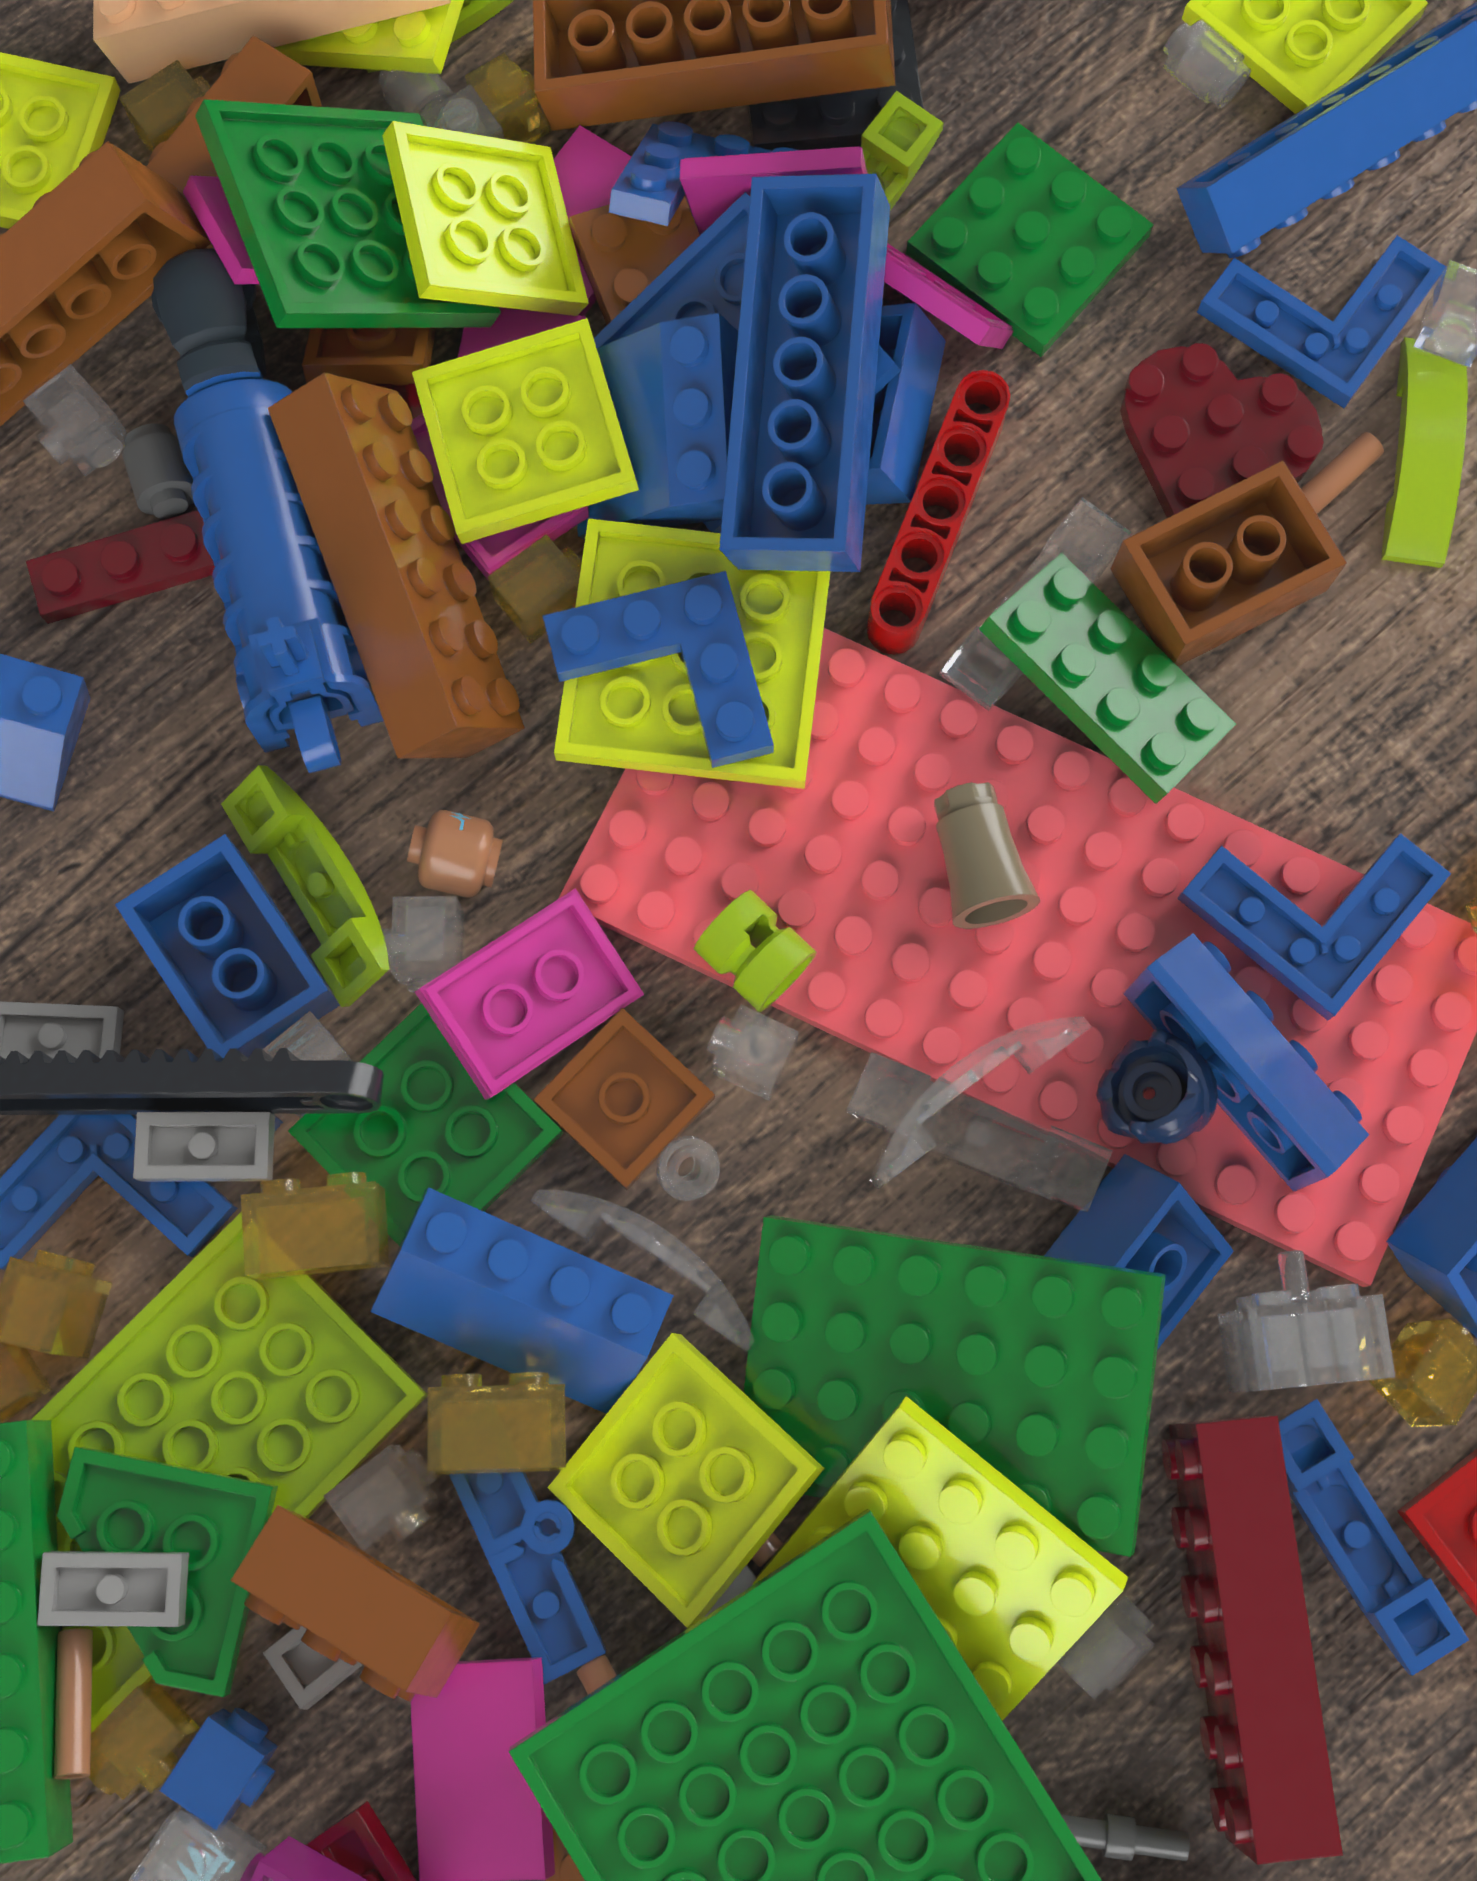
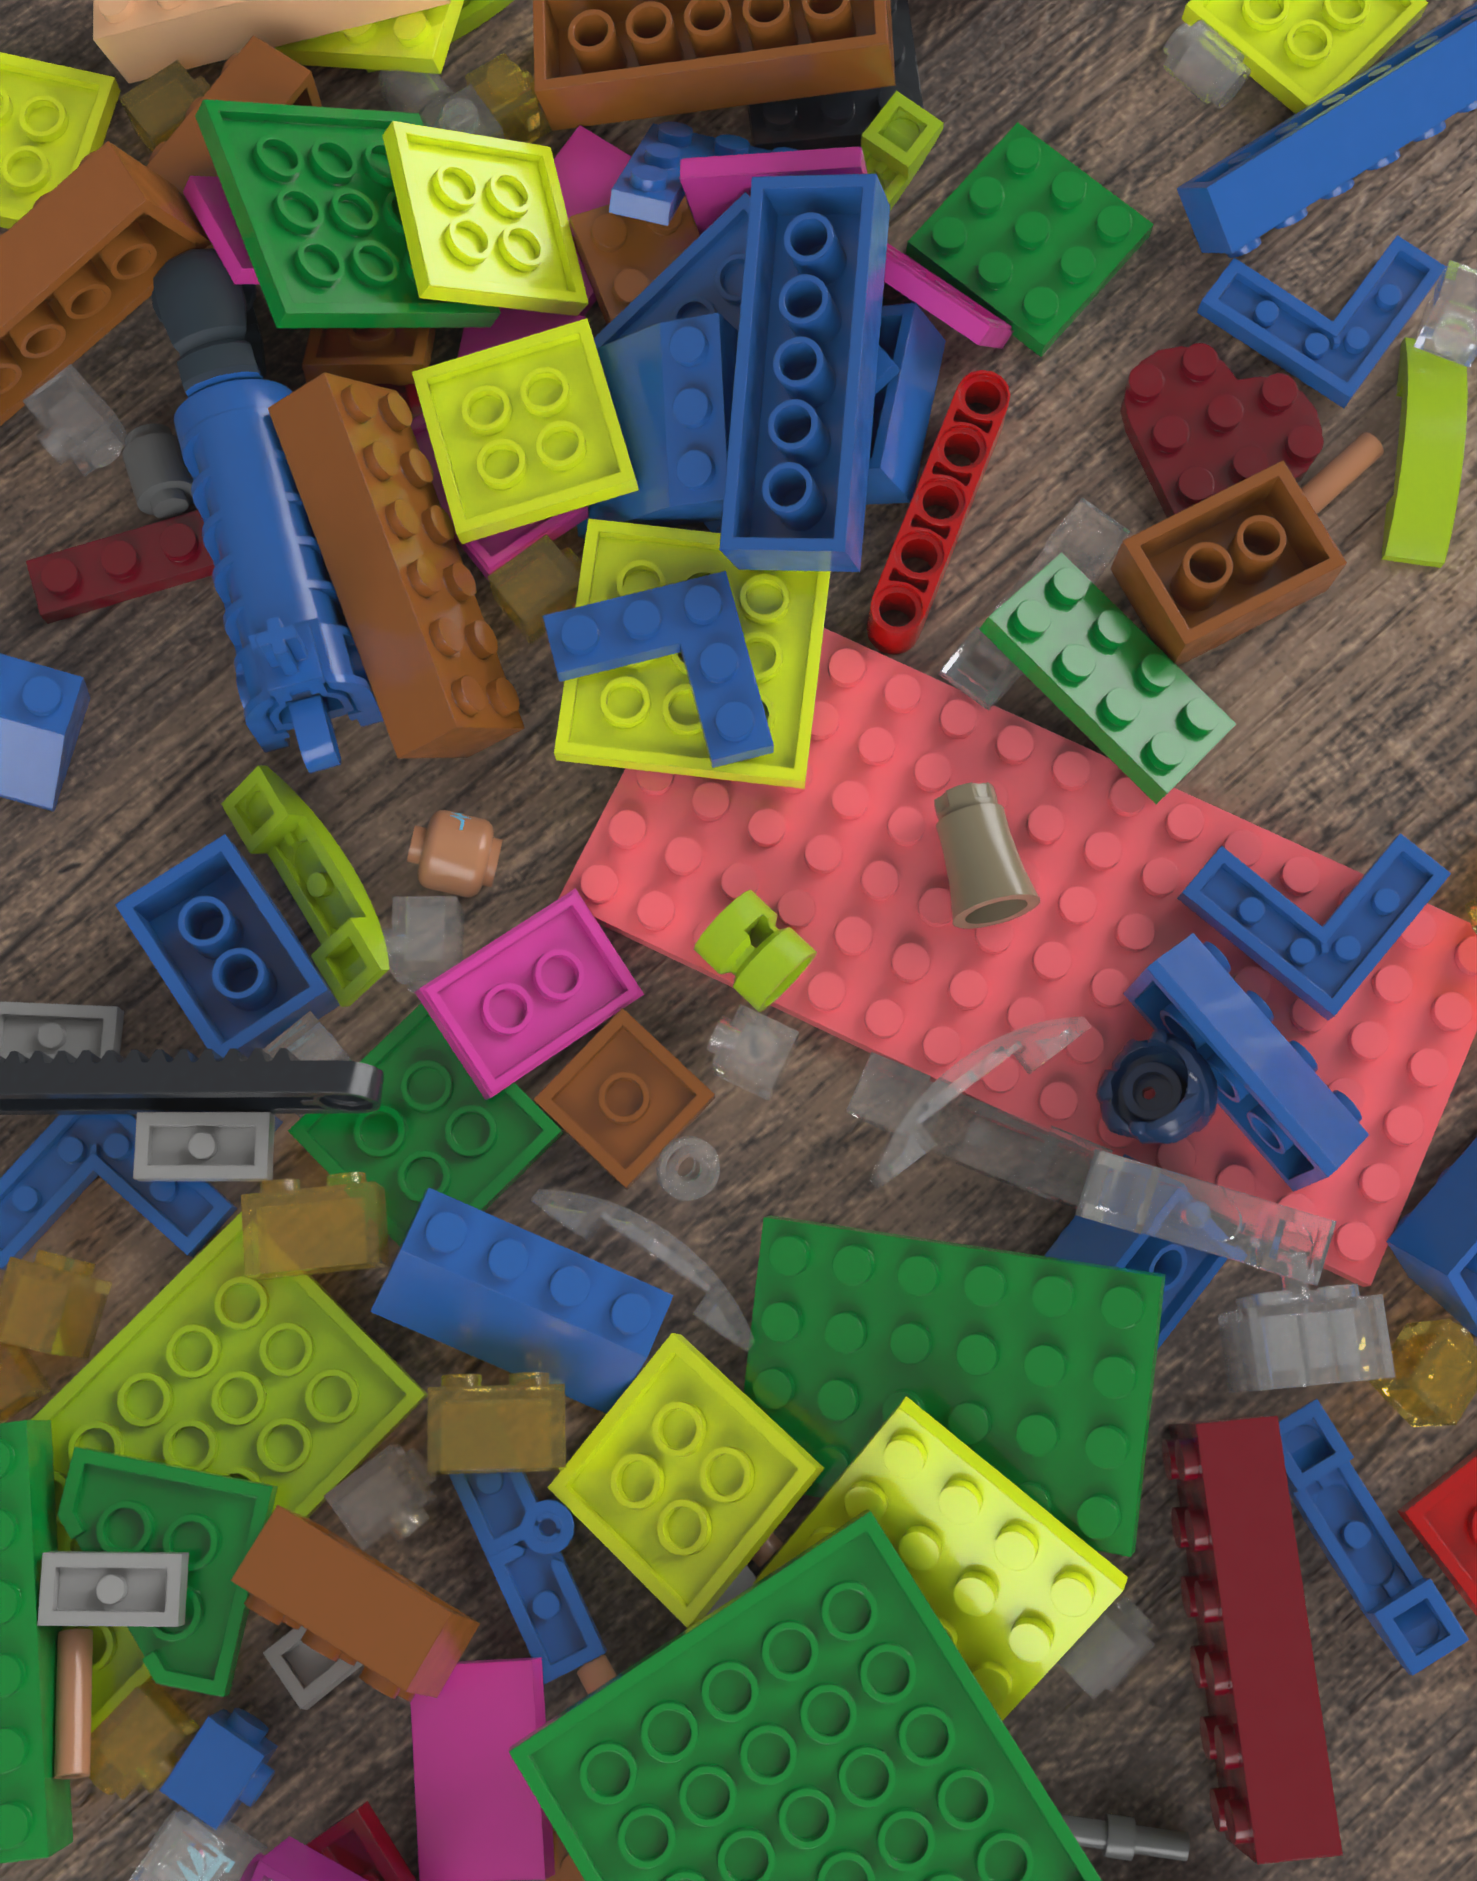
(1205, 1217): none -> clear slope

